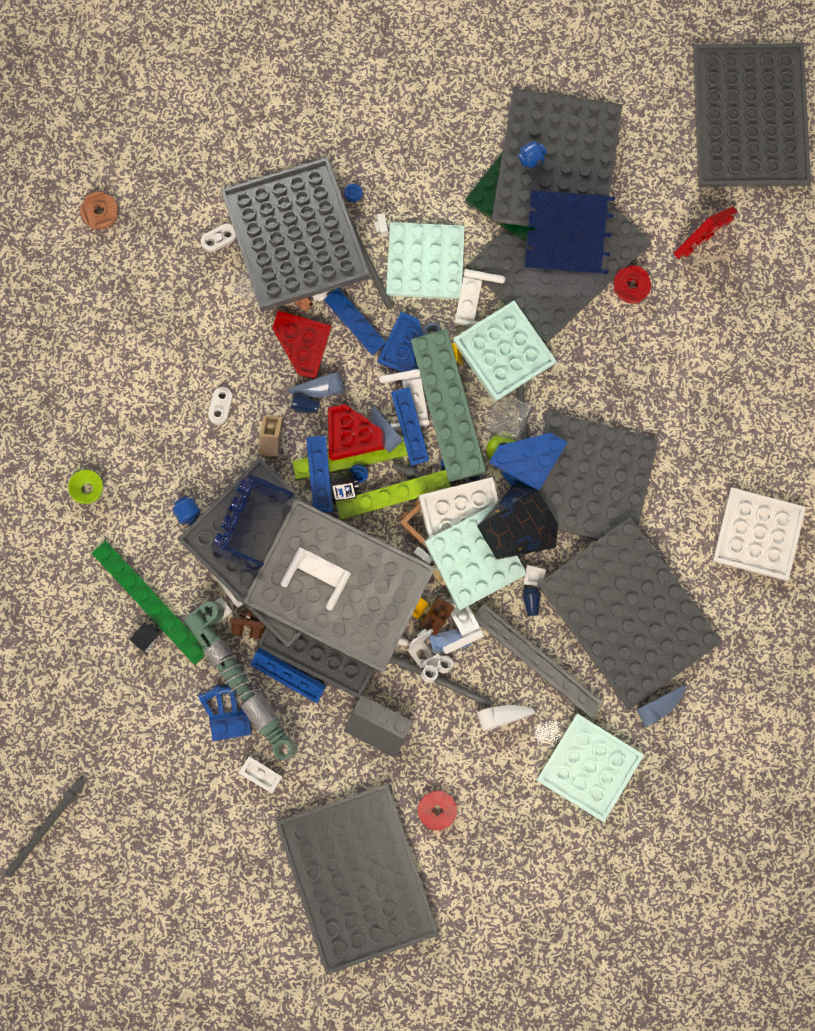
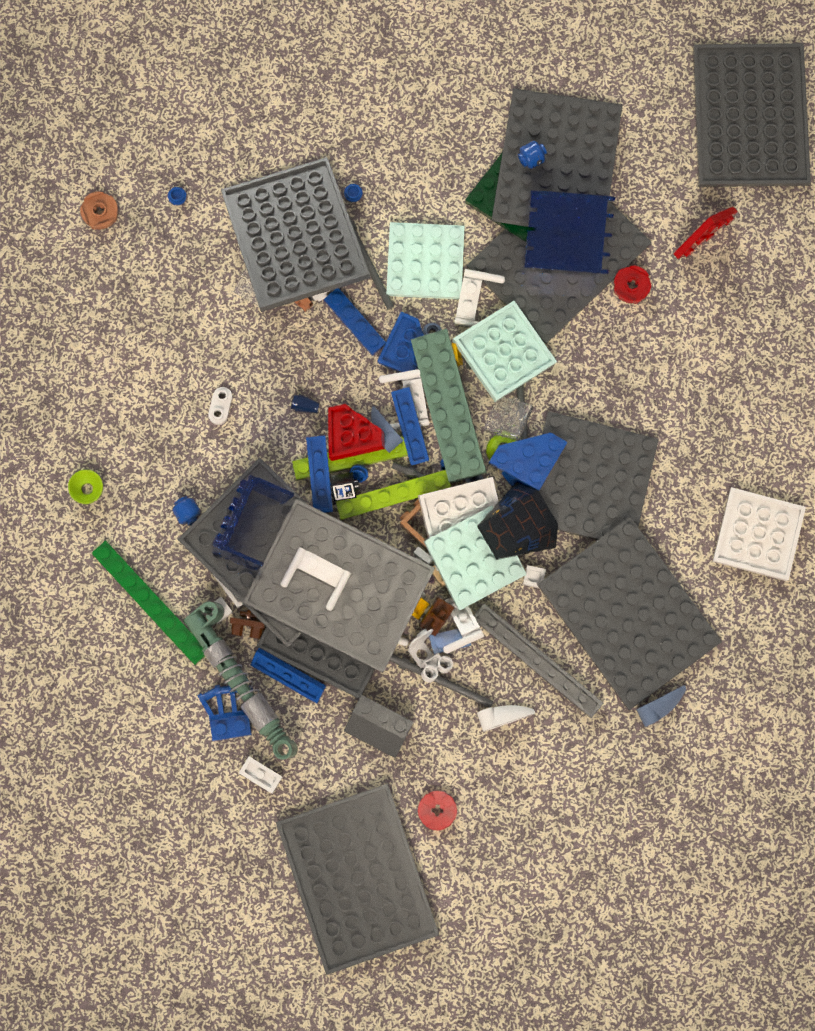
(69, 796): dark grey bar -> none
(145, 637): black brick -> none
(177, 196): none -> blue plate
(218, 237): white plate -> none
(270, 436): tan slope -> none
(302, 342): red plate -> none
(320, 387): sand blue piece -> none
(381, 226): white plate -> none
(531, 600): dark blue cone -> none
(547, 732): clear brick -> none
(590, 767): light aqua plate -> none

